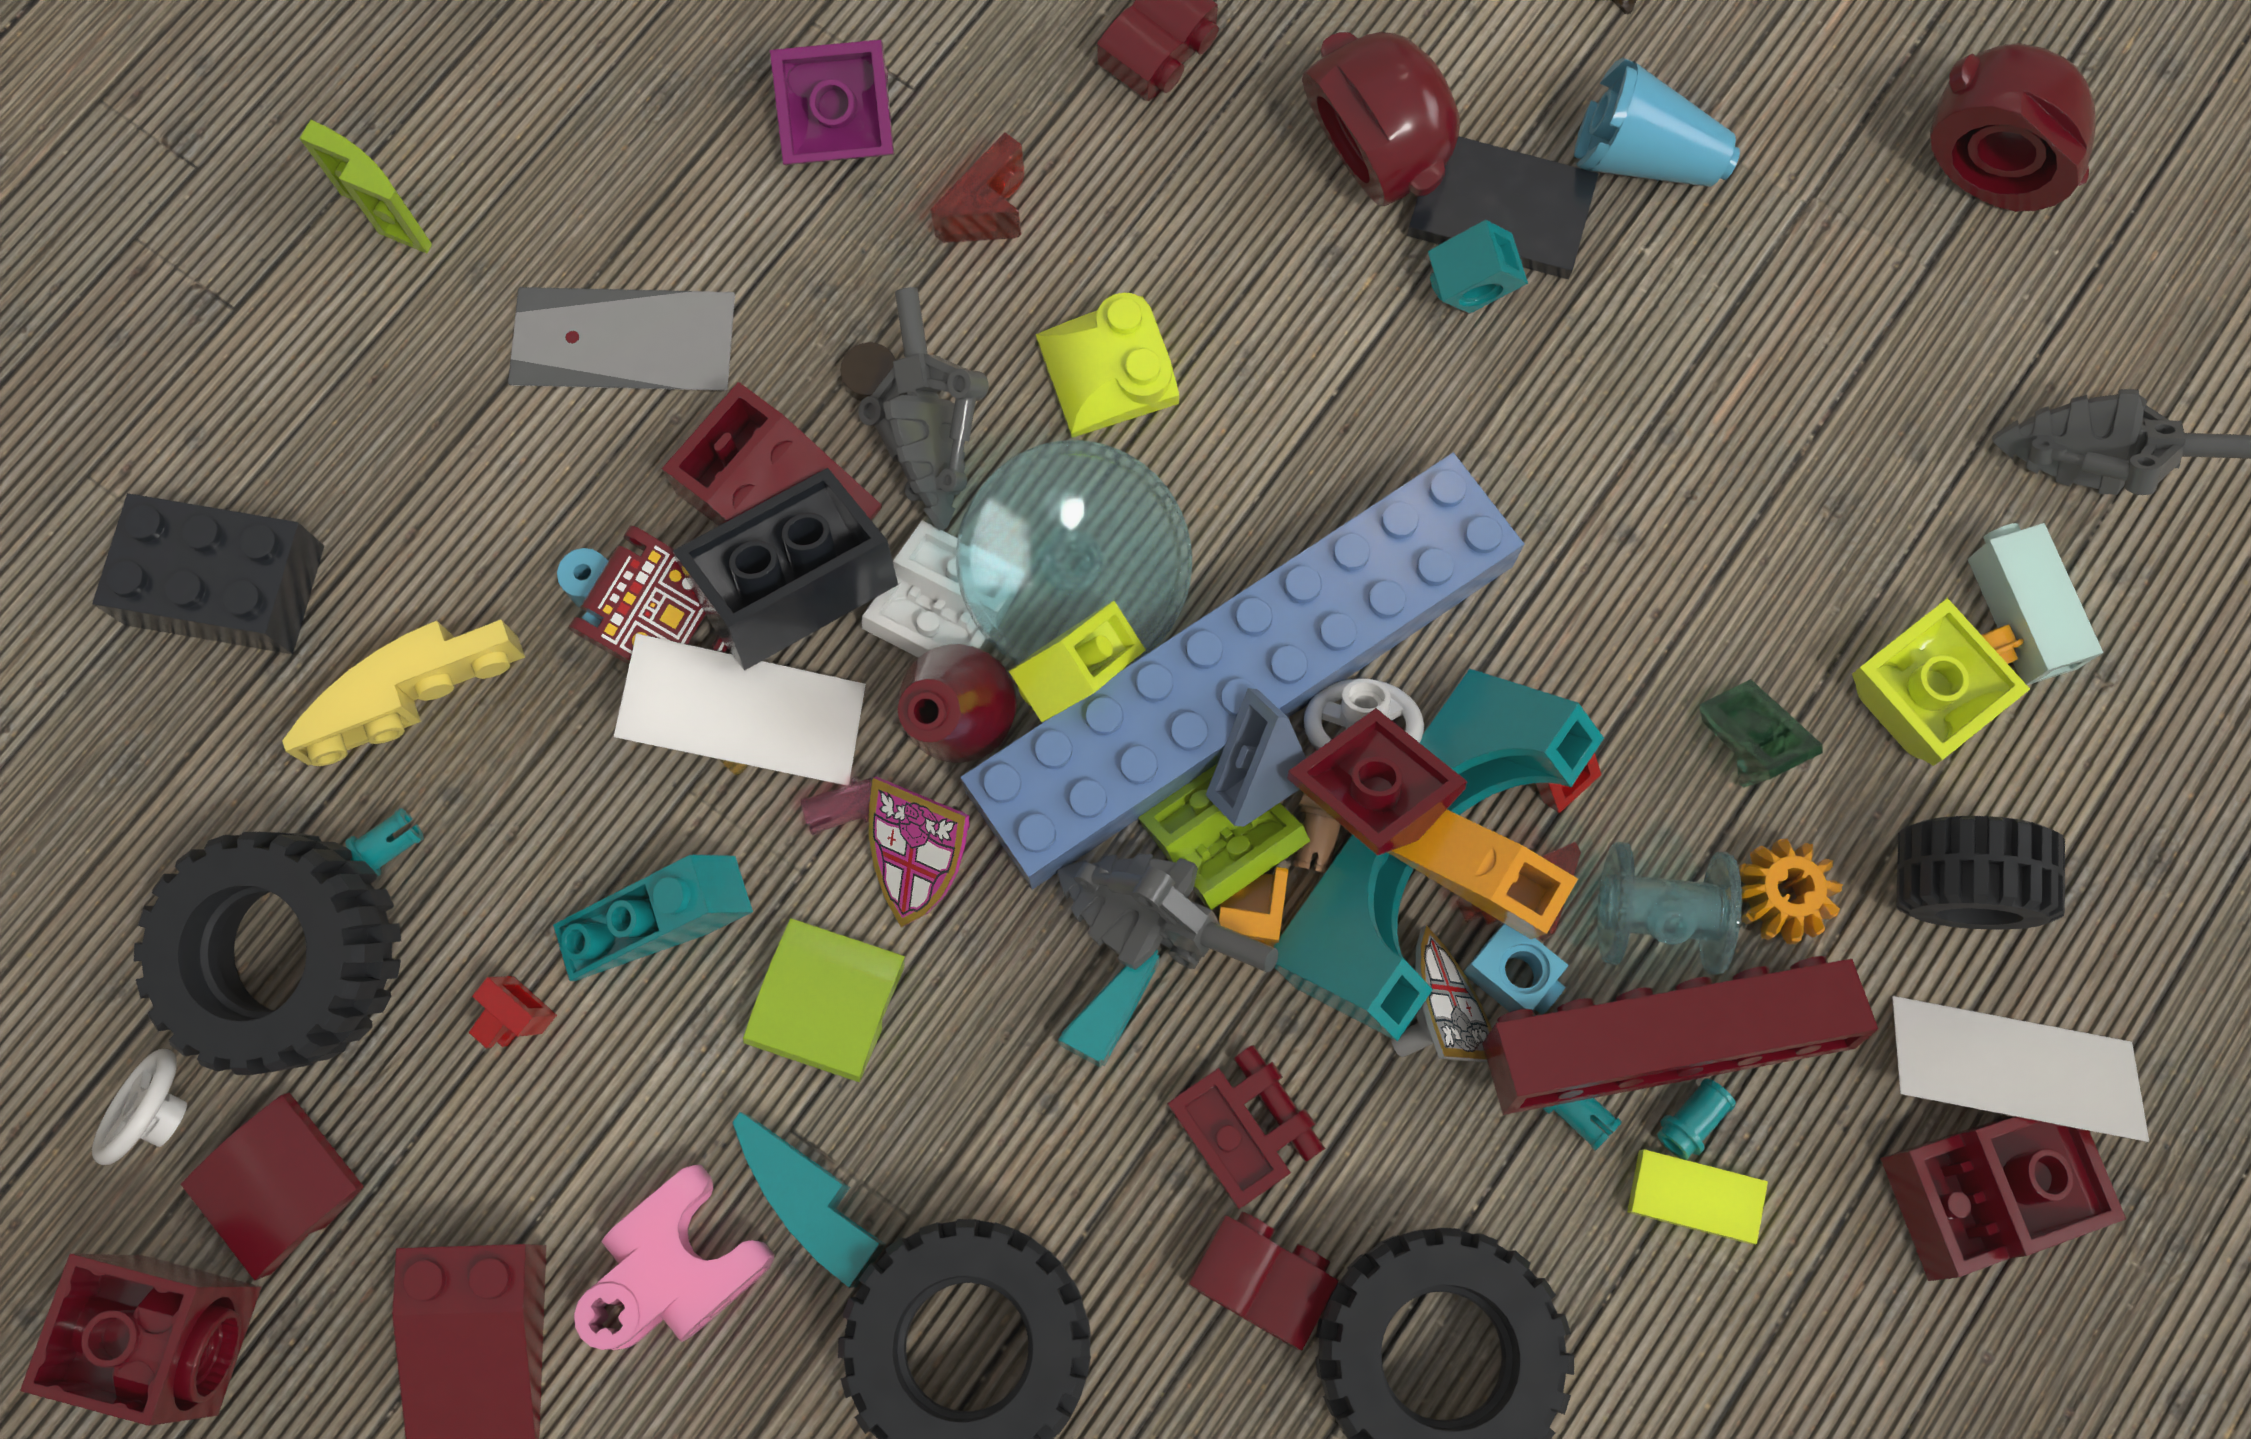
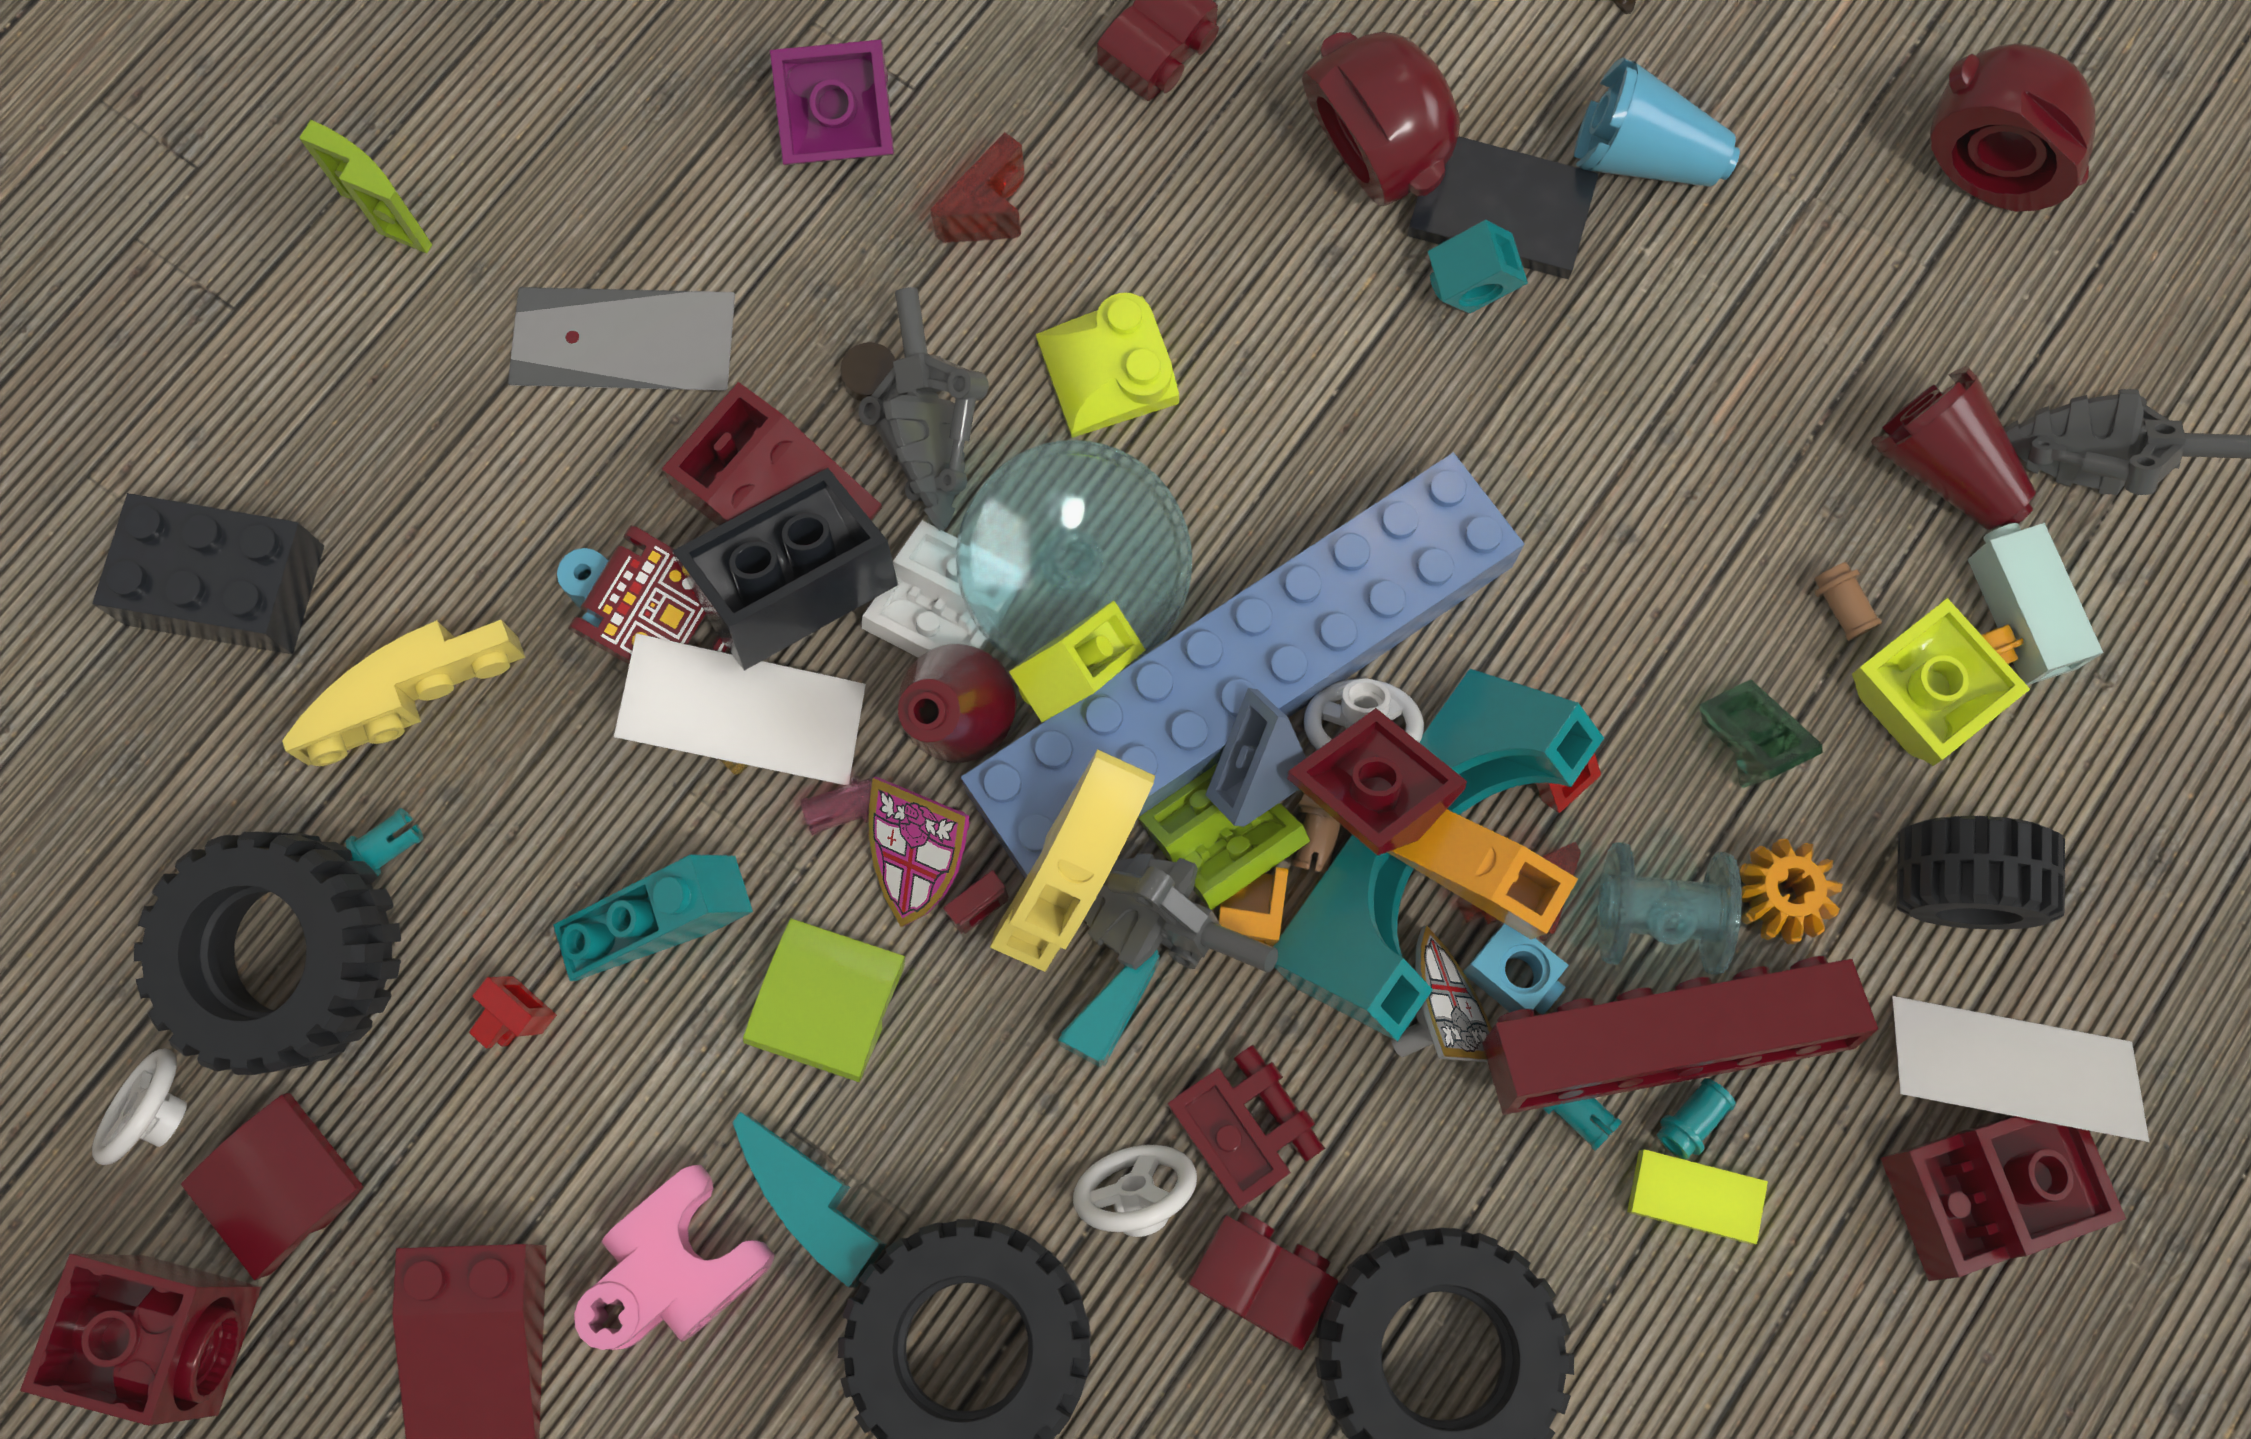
(977, 903): none -> dark red tile
(1073, 861): none -> light yellow slope
(1137, 1202): none -> white piece
(1847, 600): none -> medium nougat pin
(1960, 452): none -> dark red cone

